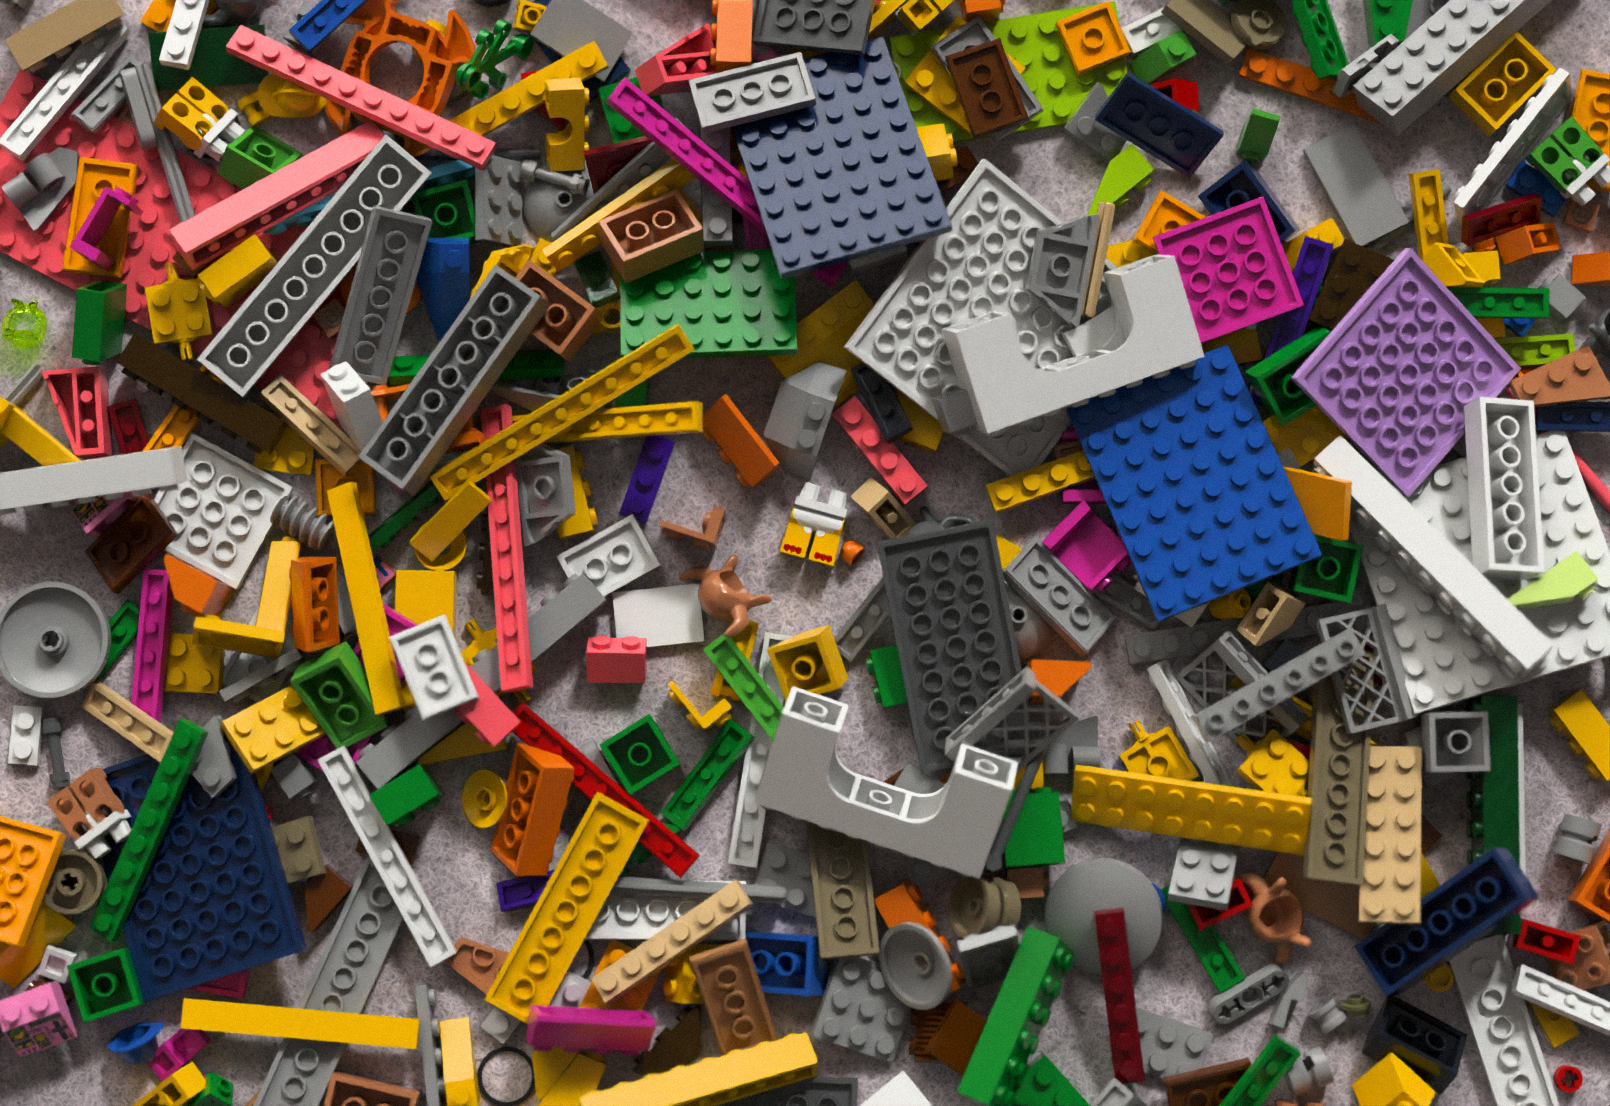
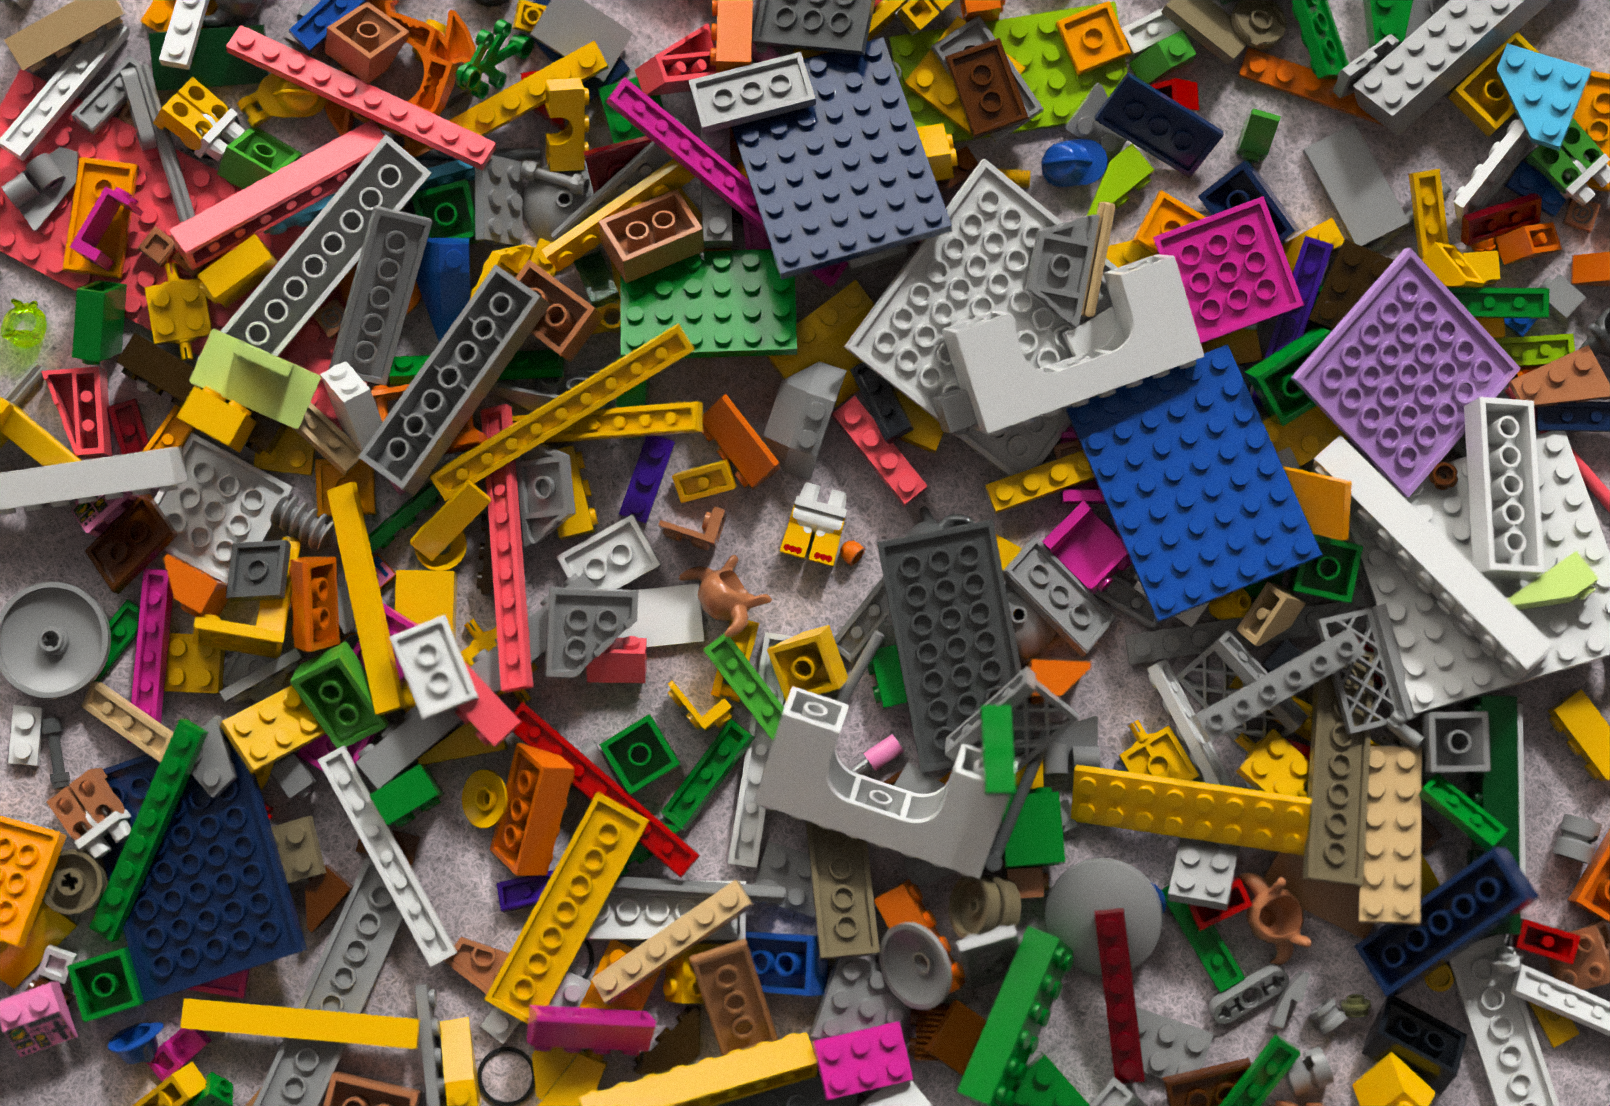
(157, 246): none -> nougat tile
(221, 421): none -> yellow brick
(255, 378): none -> yellowish green bracket
(258, 570): none -> dark grey plate
(365, 41): none -> nougat slope
(584, 626): none -> light grey plate
(704, 481): none -> yellow plate
(860, 667): none -> light grey bar
(862, 1060): none -> dark pink plate
(880, 754): none -> bright pink piece
(883, 509): tan slope -> none
(997, 750): none -> green tile
(1024, 174): none -> yellow piece
(1074, 163): none -> blue piece
(1405, 733): none -> light grey arm
(1447, 469): none -> reddish brown plate
(1462, 812): none -> green plate
(1507, 959): none -> white plate
(1542, 92): none -> medium azure plate
(1576, 1082): red bush -> none

